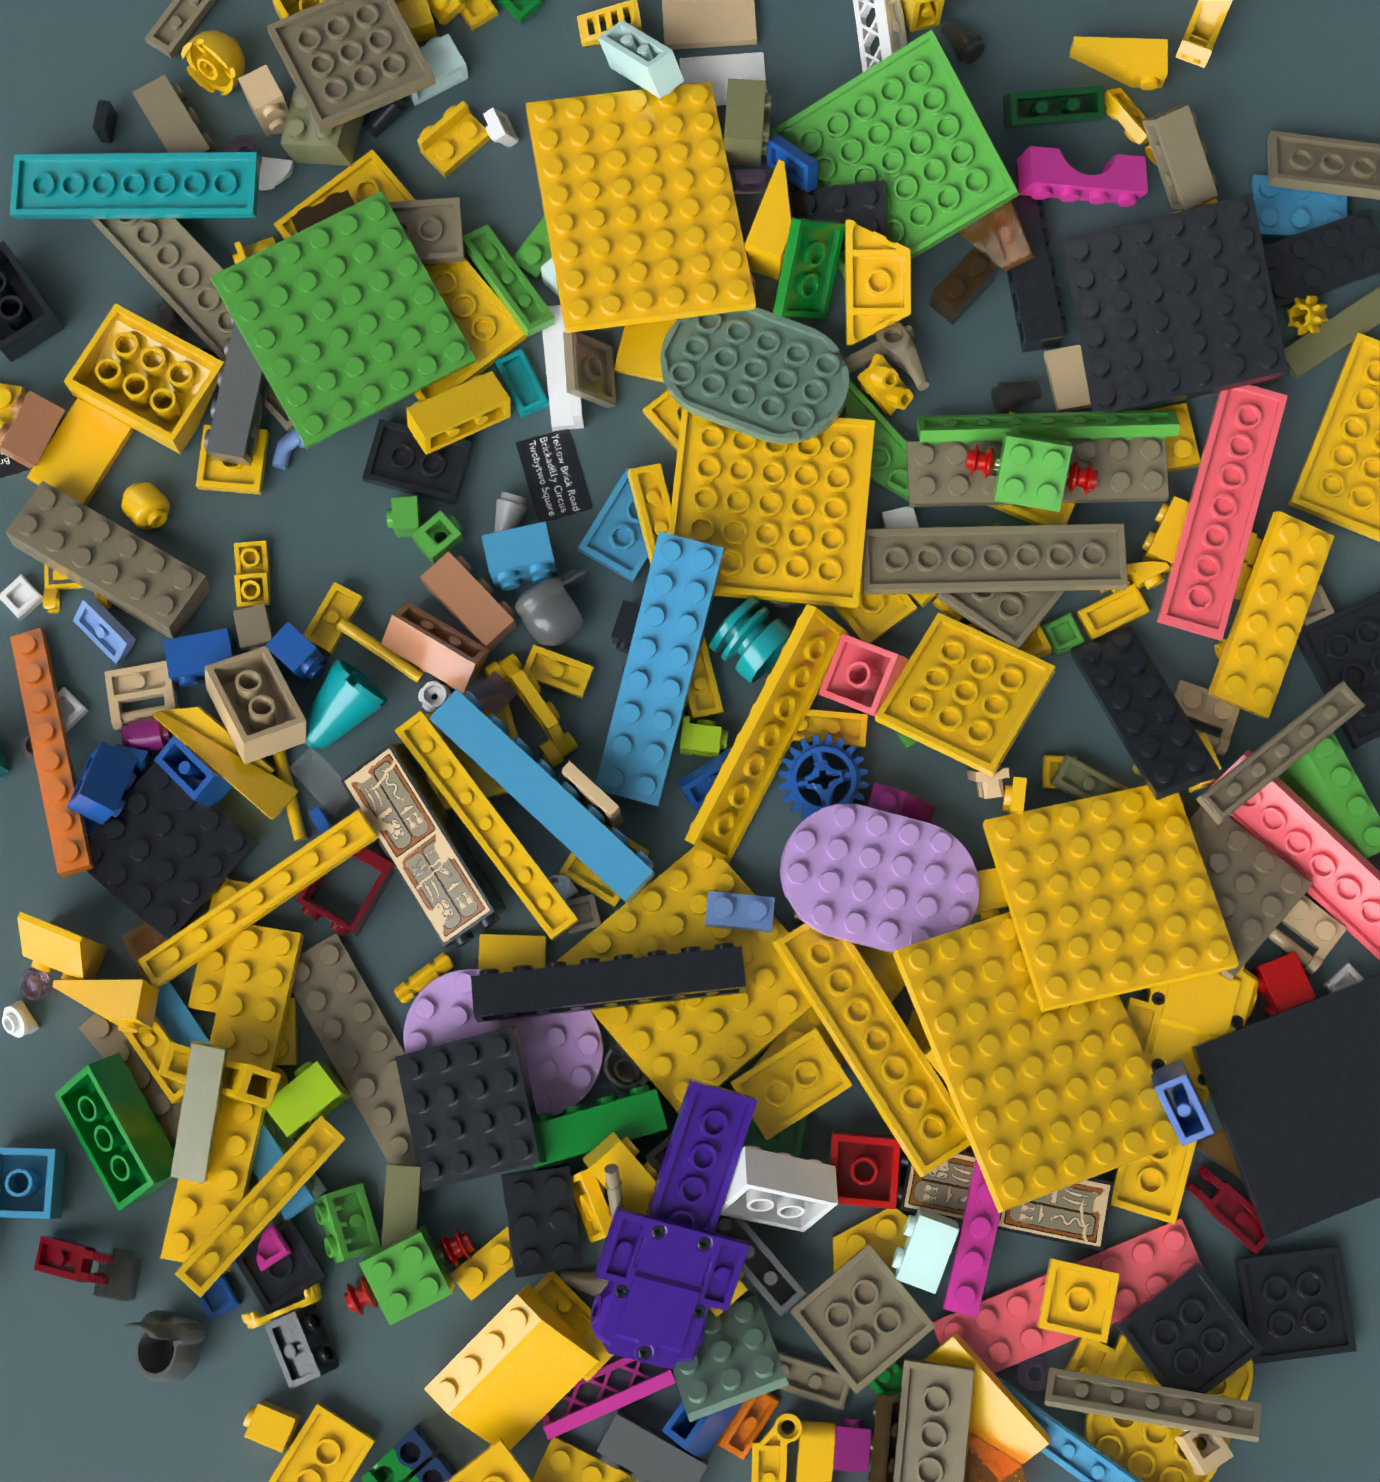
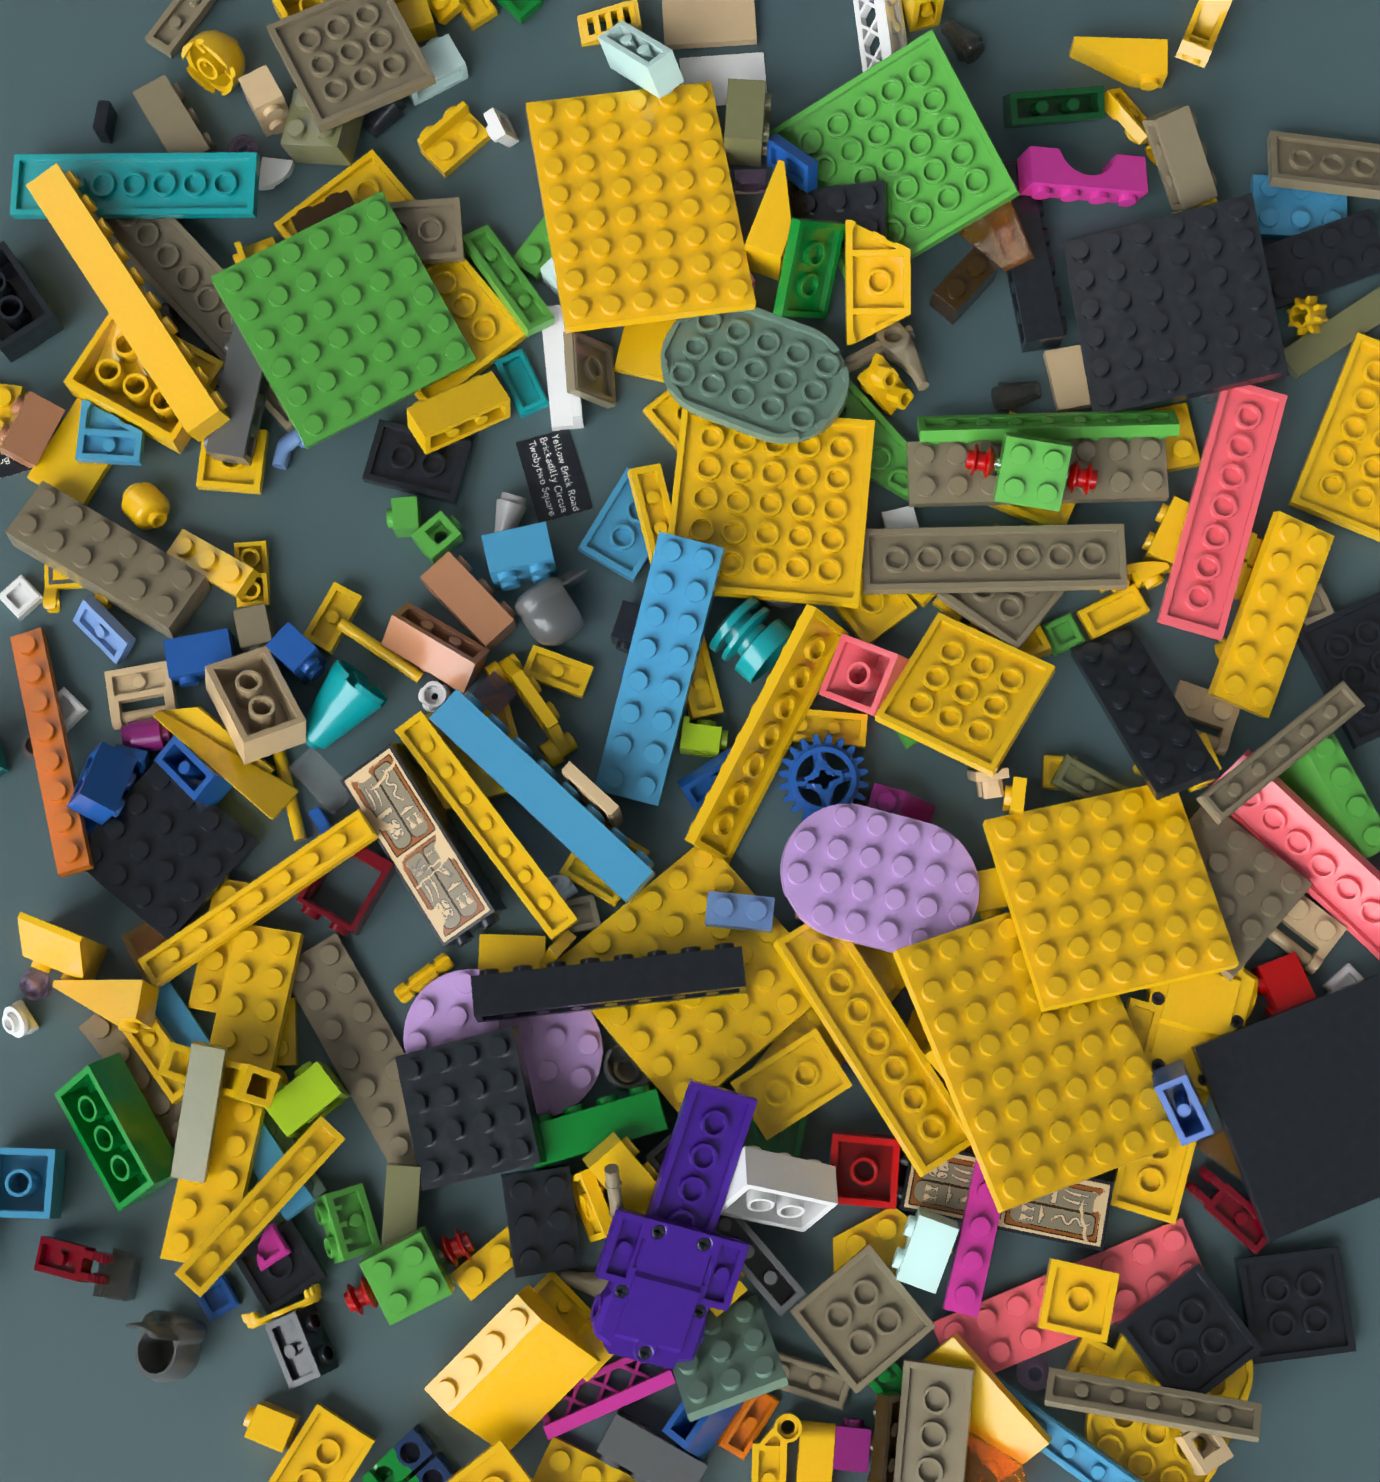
(107, 439): none -> dark azure wing
(128, 303): none -> yellow brick
(214, 563): none -> yellow plate
(558, 948): none -> yellow tile

